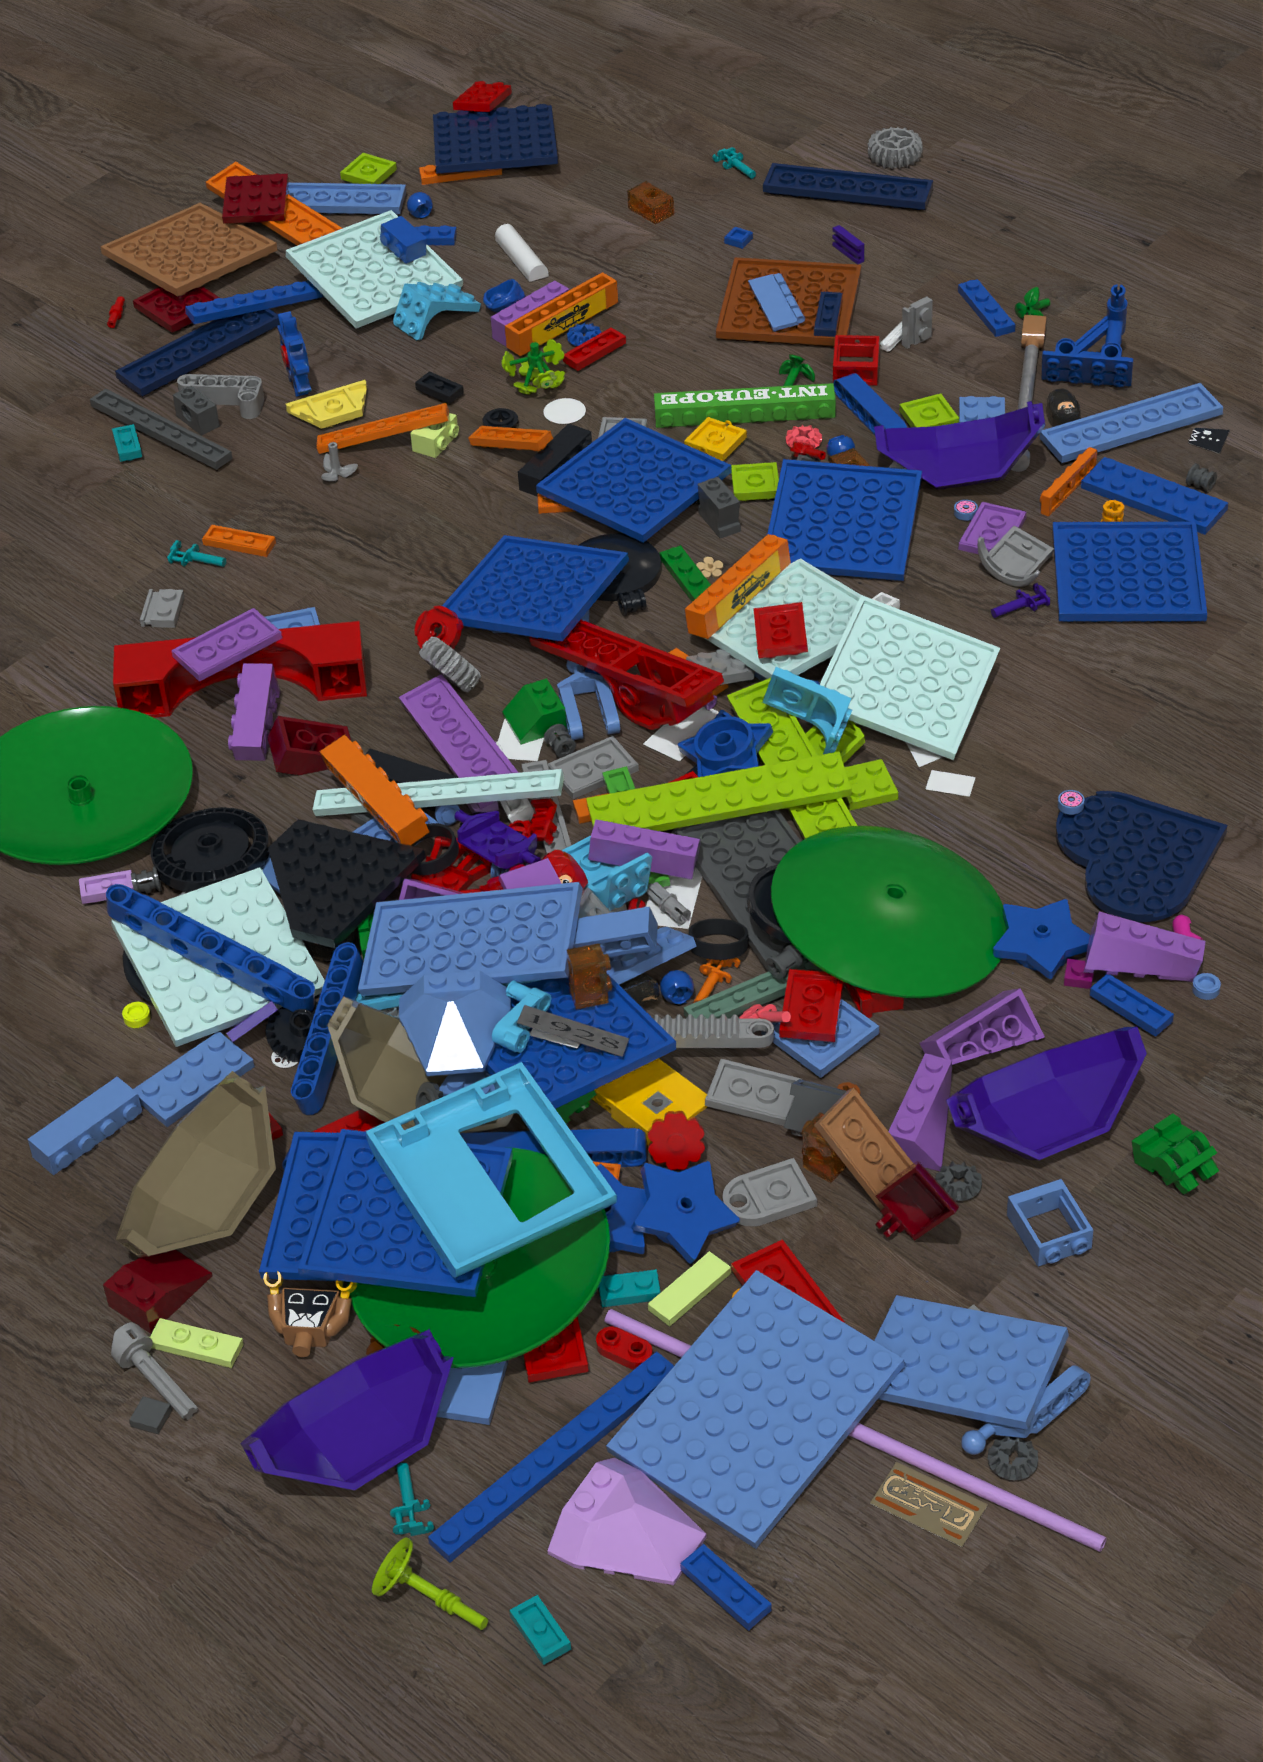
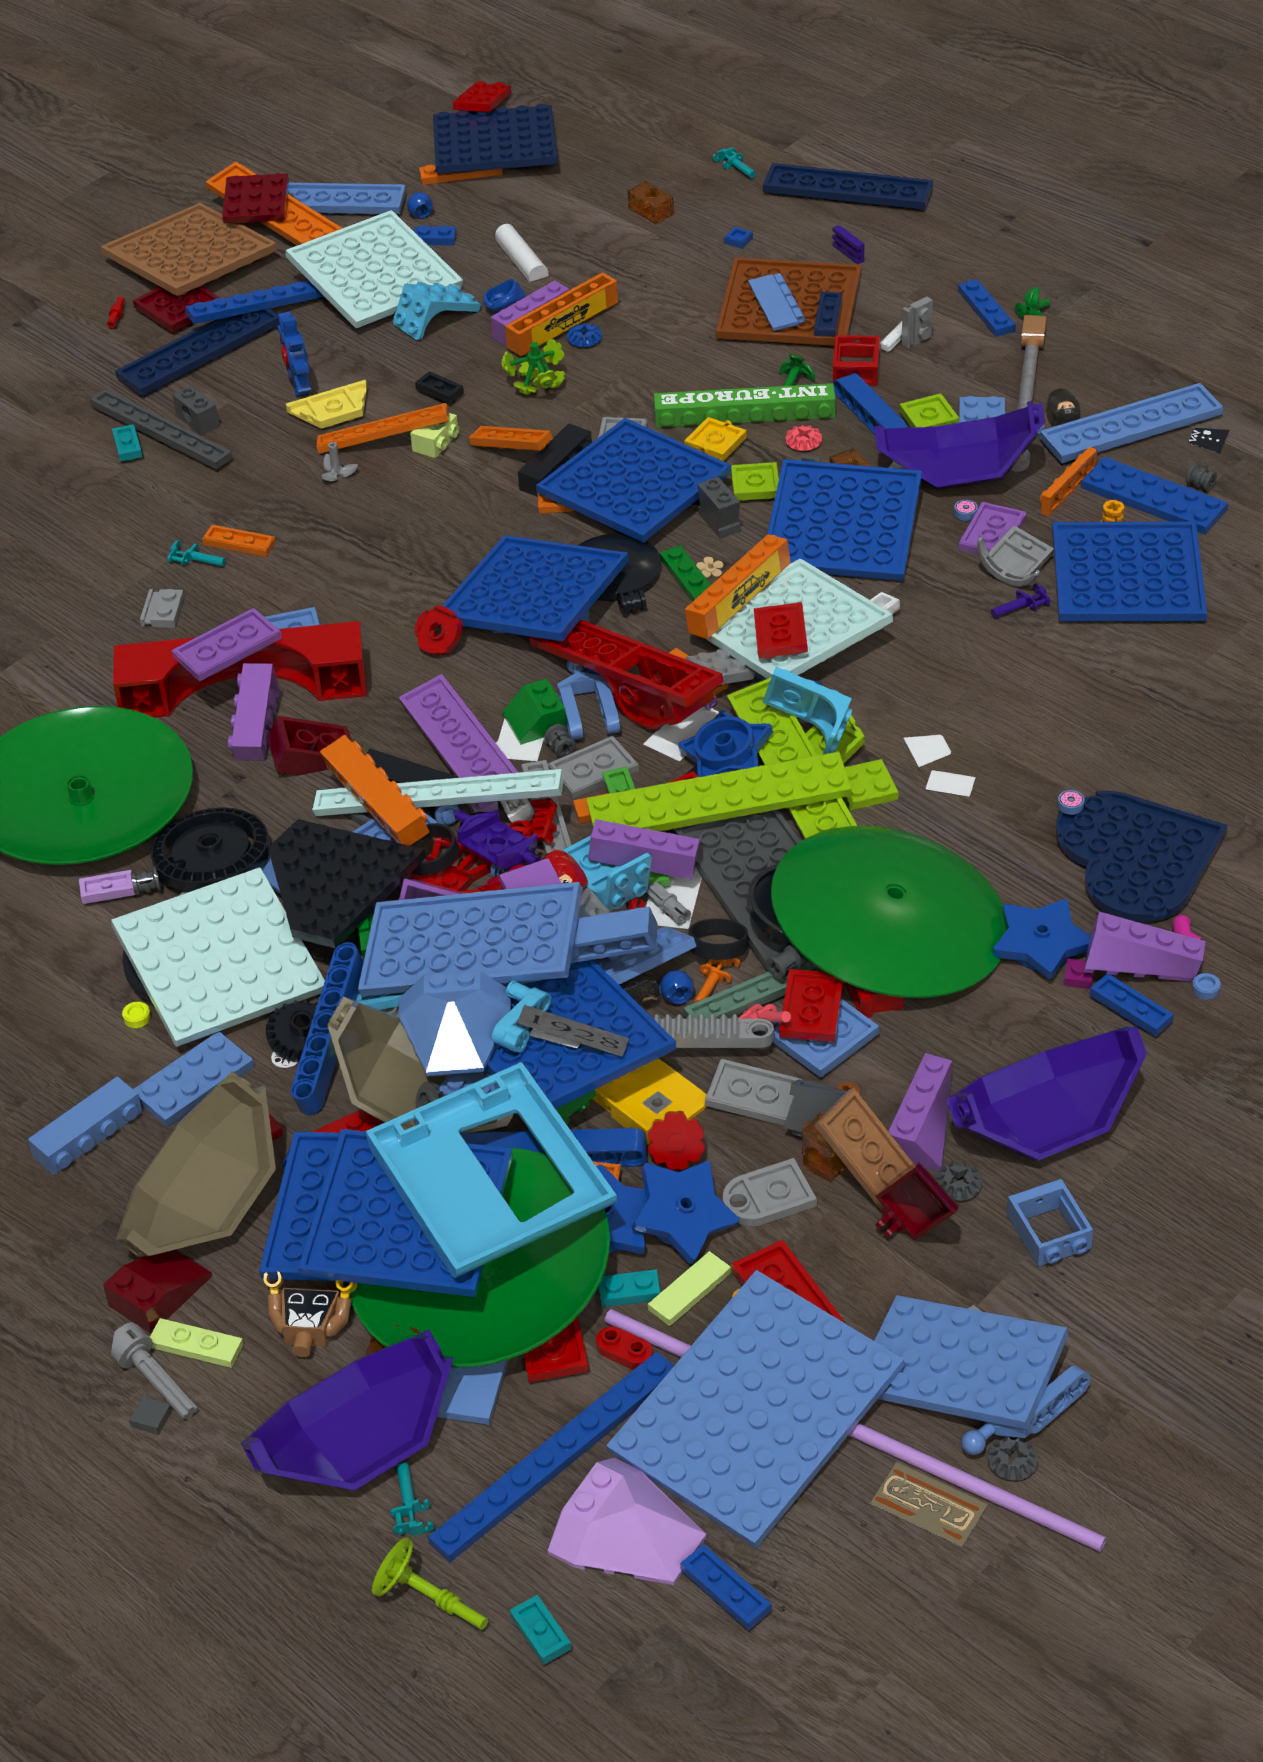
(210, 948): blue beam -> none
(228, 390): light grey beam -> none
(252, 1021): dark purple tile -> none
(368, 170): lime plate -> none
(403, 239): blue brick -> none
(450, 664): light grey gear -> none
(508, 417): black gear -> none
(564, 411): white sticker -> none
(588, 976): clear orange brick -> none
(594, 349): red plate -> none
(804, 448): red plate -> none
(839, 444): blue piece -> none
(895, 147): light grey gear -> none
(909, 676): light aqua plate -> none
(987, 1029): medium lavender wedge -> none
(1076, 365): blue plate -> none
(1175, 1152): green hips -> none

